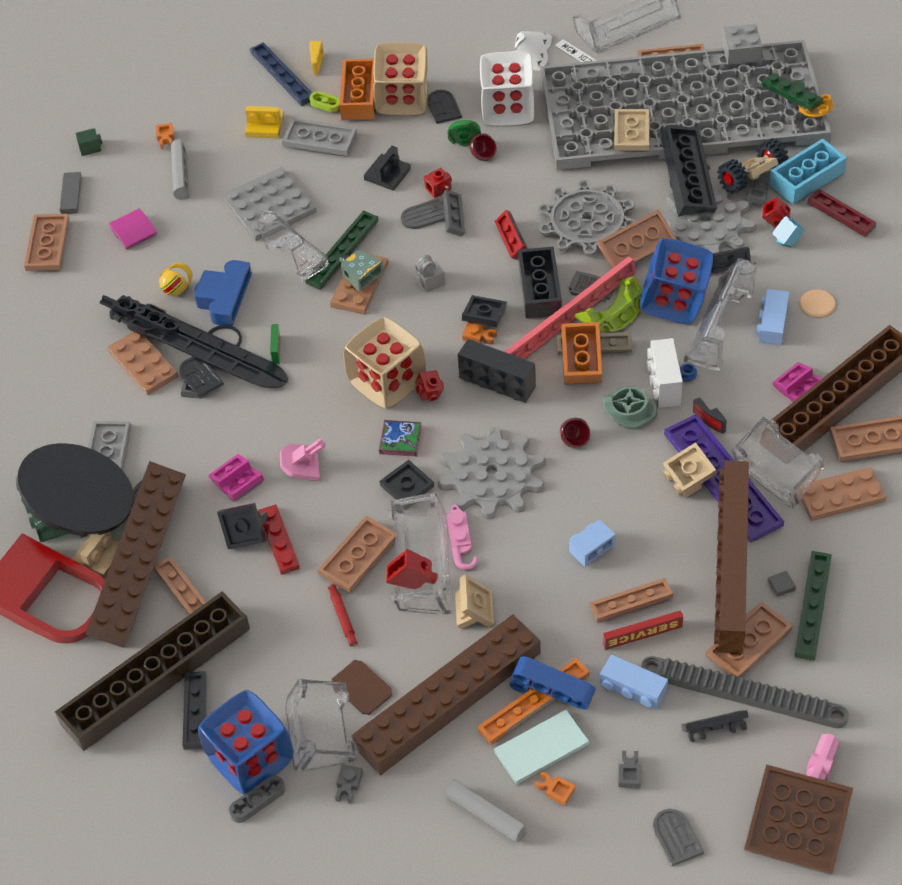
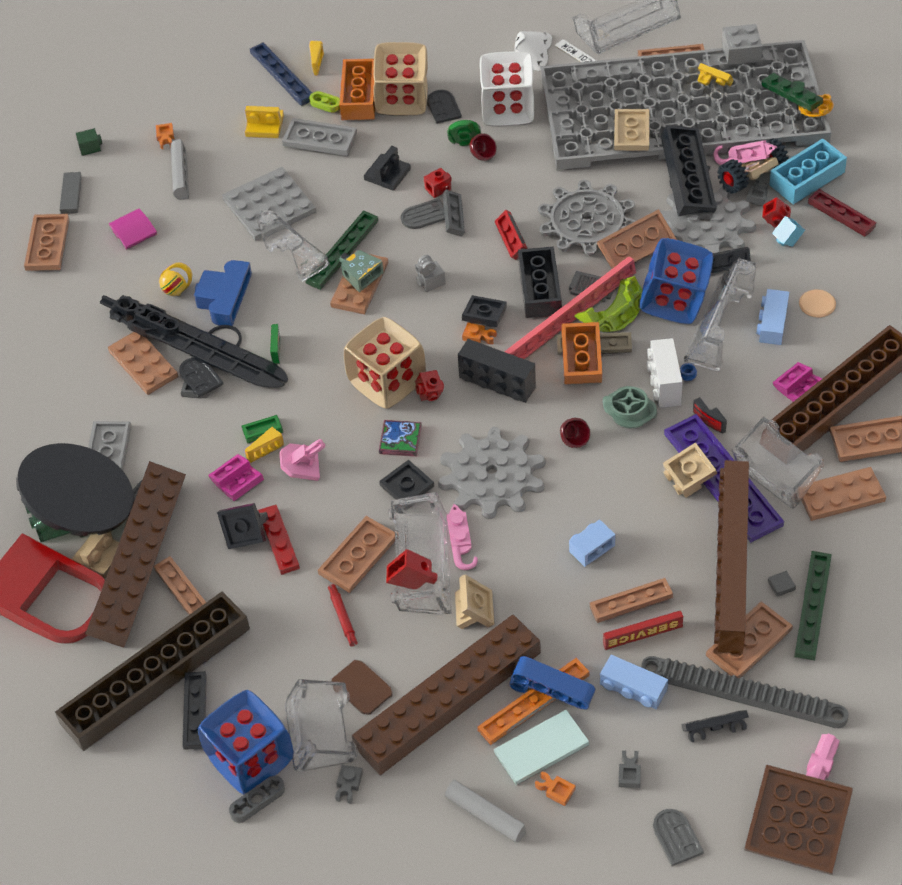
(254, 430): none -> green tile
(265, 444): none -> yellow slope
(708, 73): none -> yellow hinge
(746, 152): none -> bright pink plate

